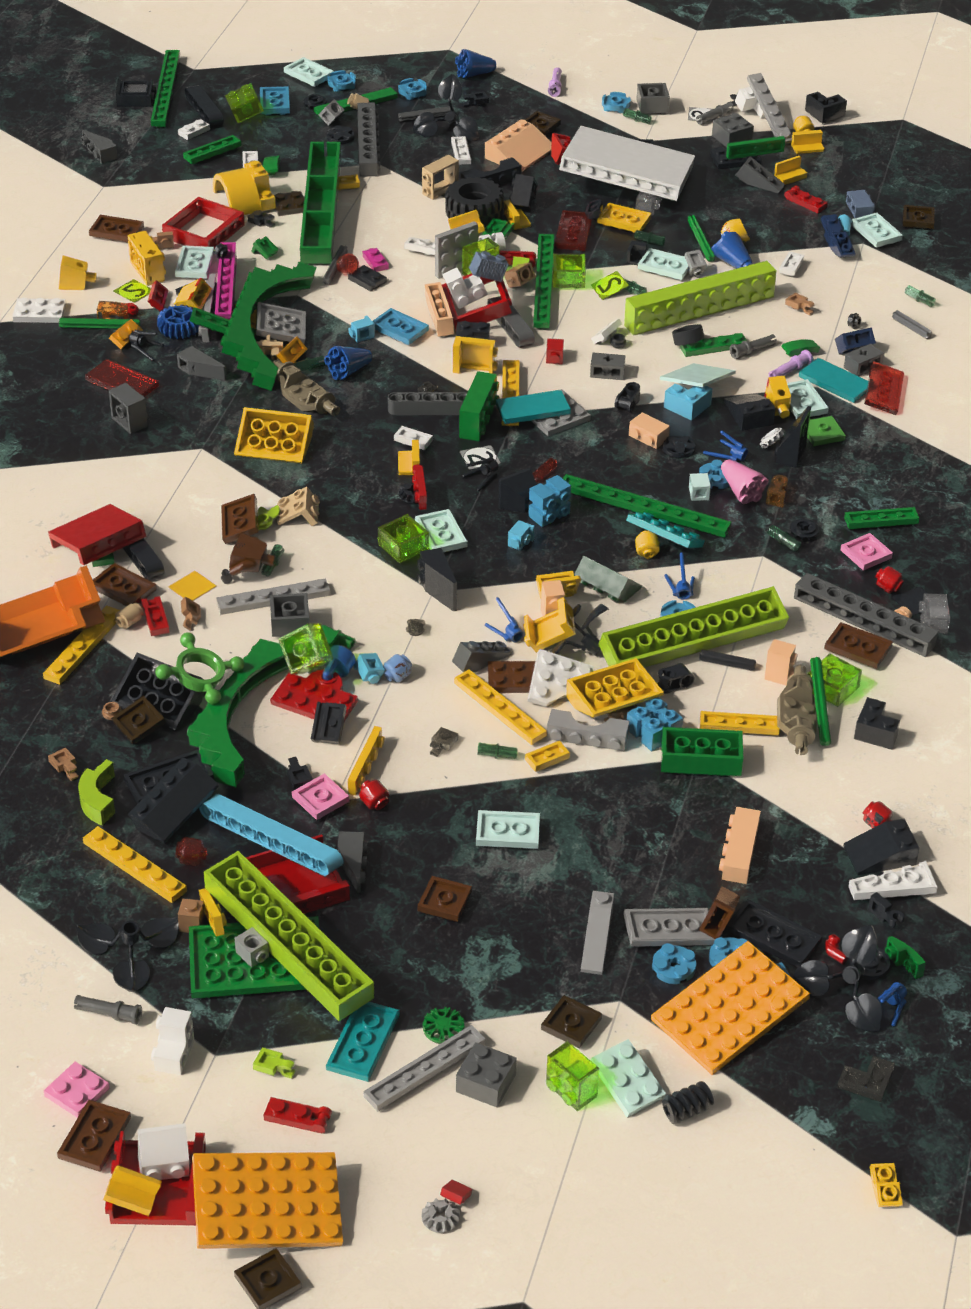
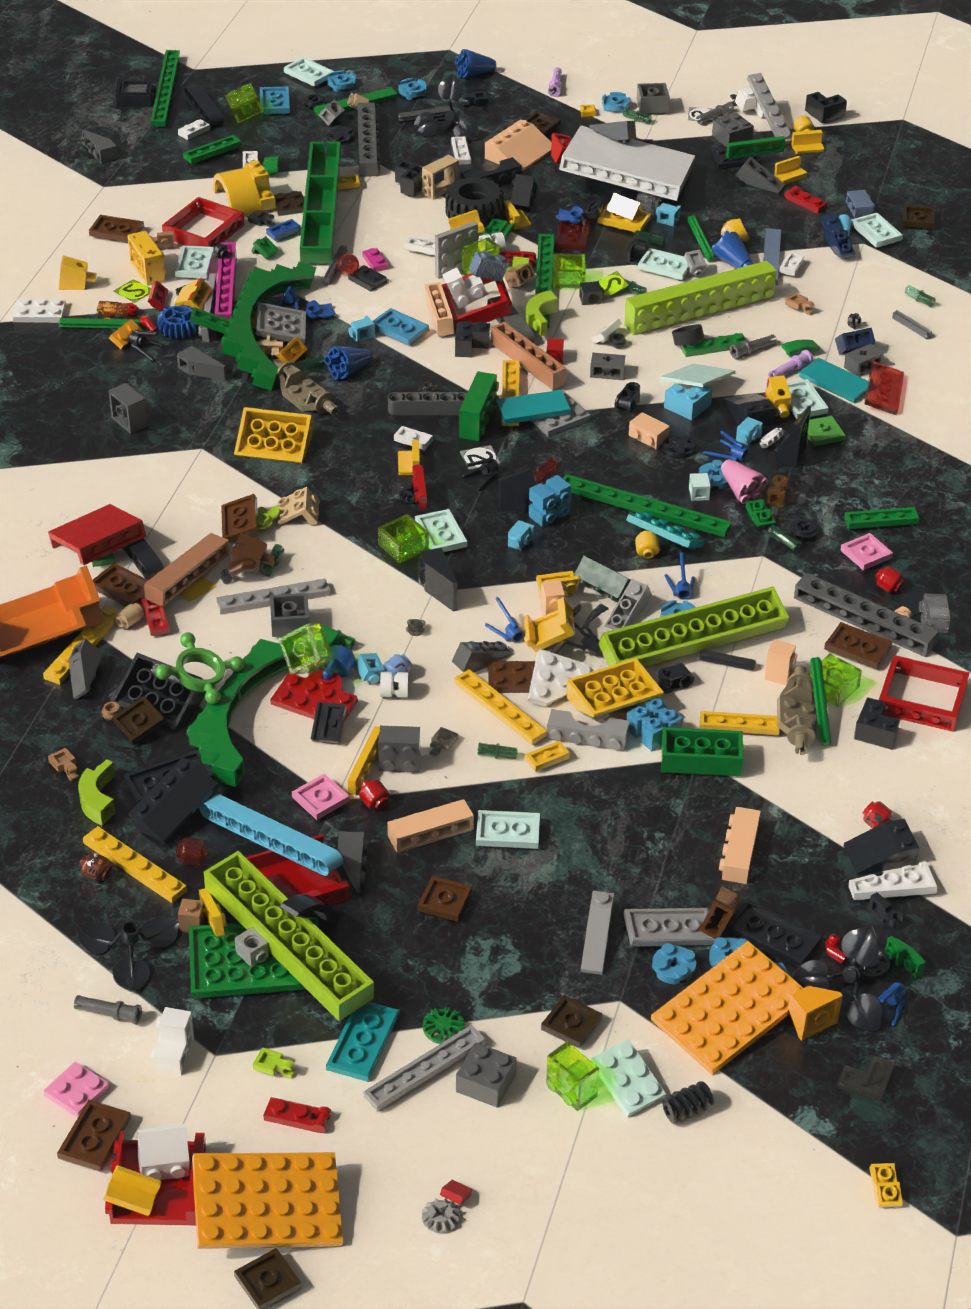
(83, 665): none -> dark grey slope
(95, 867): none -> copper head
(110, 375): clear red tile -> none
(147, 322): none -> red arm
(186, 569): none -> nougat brick
(191, 611): medium nougat plate -> none
(283, 229): none -> blue plate
(289, 297): none -> blue plant
(298, 774): black plate -> none
(303, 904): none -> black slope
(316, 310): none -> blue plate
(387, 684): none -> white wheel
(399, 748): none -> dark grey brick
(409, 177): none -> black brick
(430, 825): none -> light nougat brick
(474, 354): yellow panel -> none
(529, 355): none -> nougat brick
(537, 308): none -> lime arch
(573, 216): none -> blue plate
(588, 110): none -> yellow tile
(590, 293): none -> black brick
(617, 130): none -> slope
(624, 206): none -> panel
(630, 605): none -> light grey slope
(668, 214): none -> medium azure brick
(749, 431): none -> medium azure brick
(759, 513): none -> green slope
(772, 248): none -> sand blue tile
(814, 1010): none -> light orange slope
(918, 712): none -> red window

